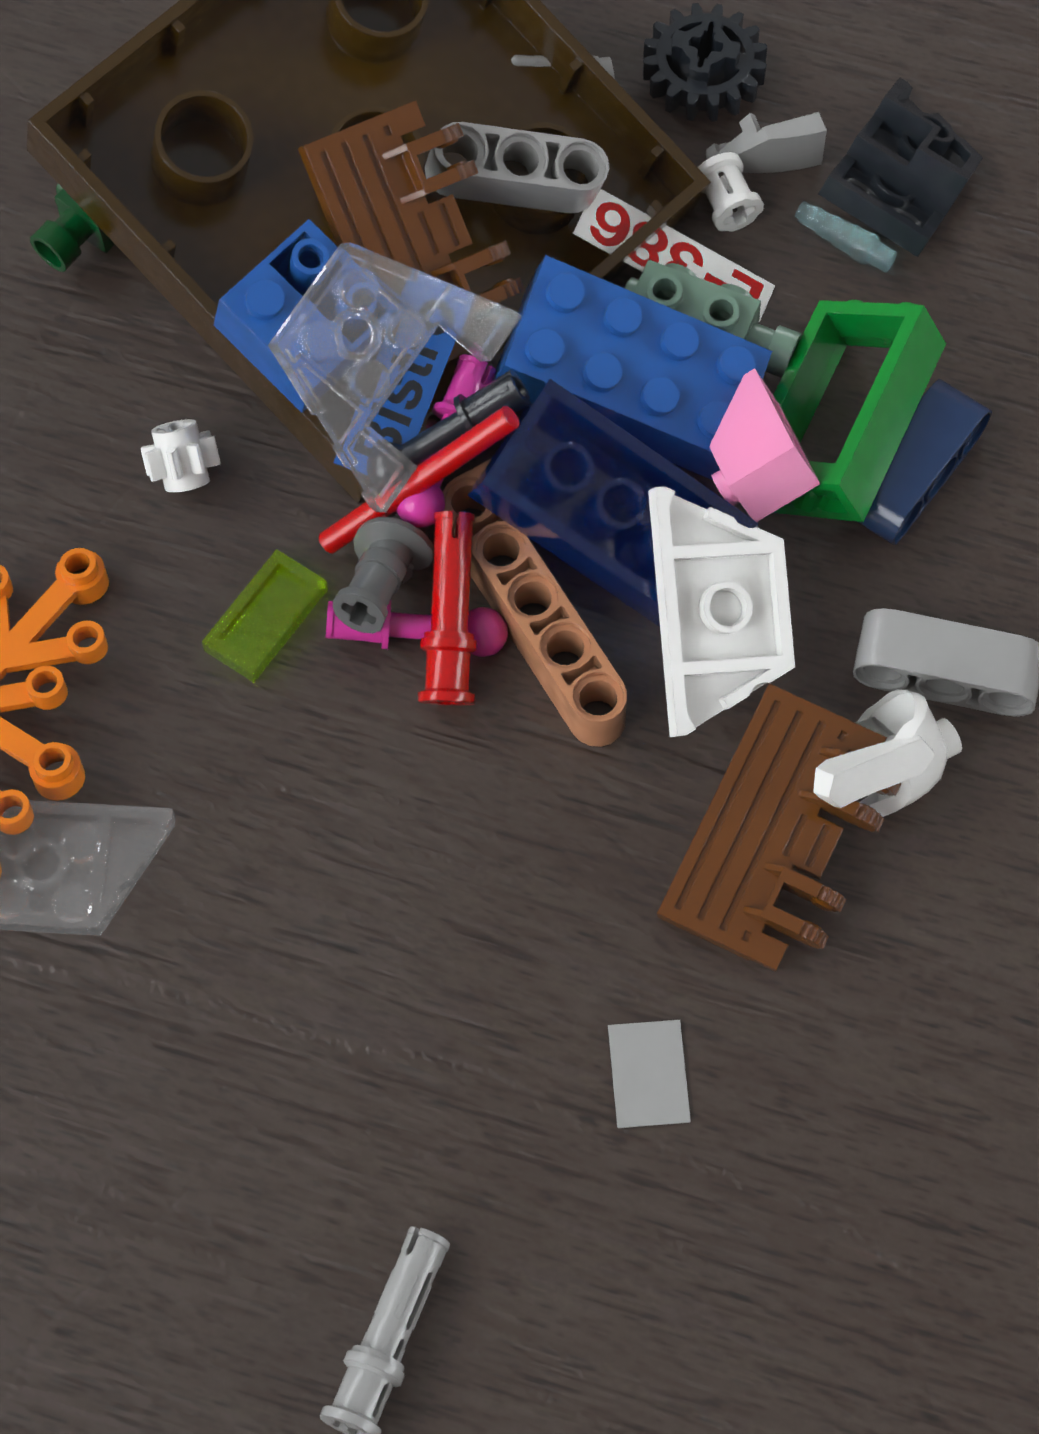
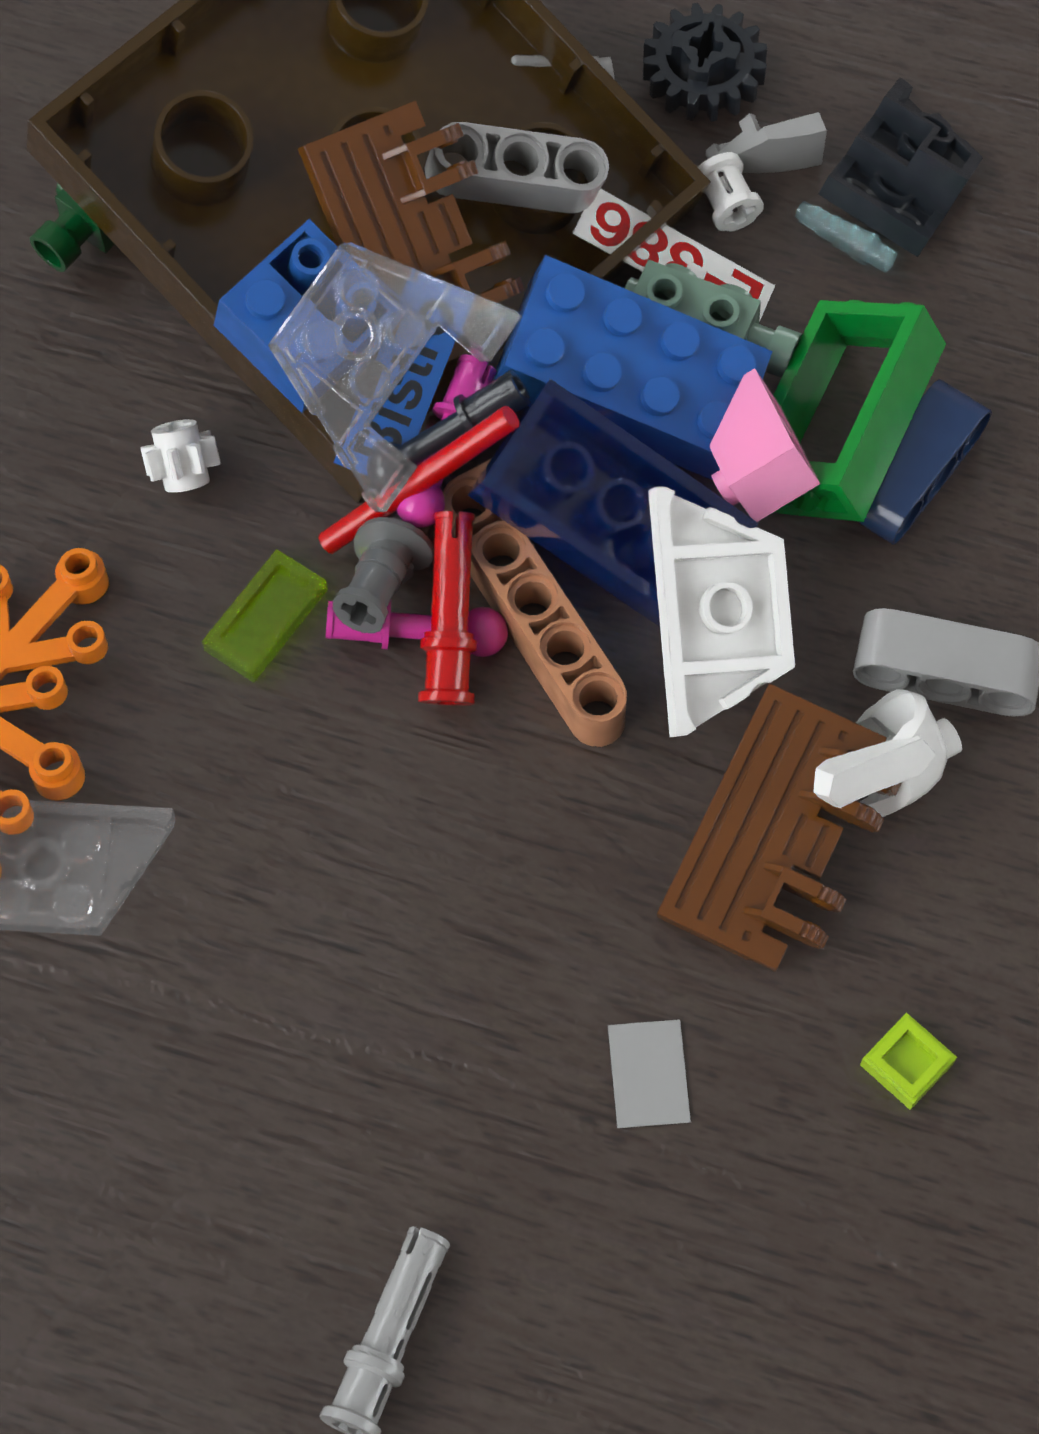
(908, 1061): none -> lime tile

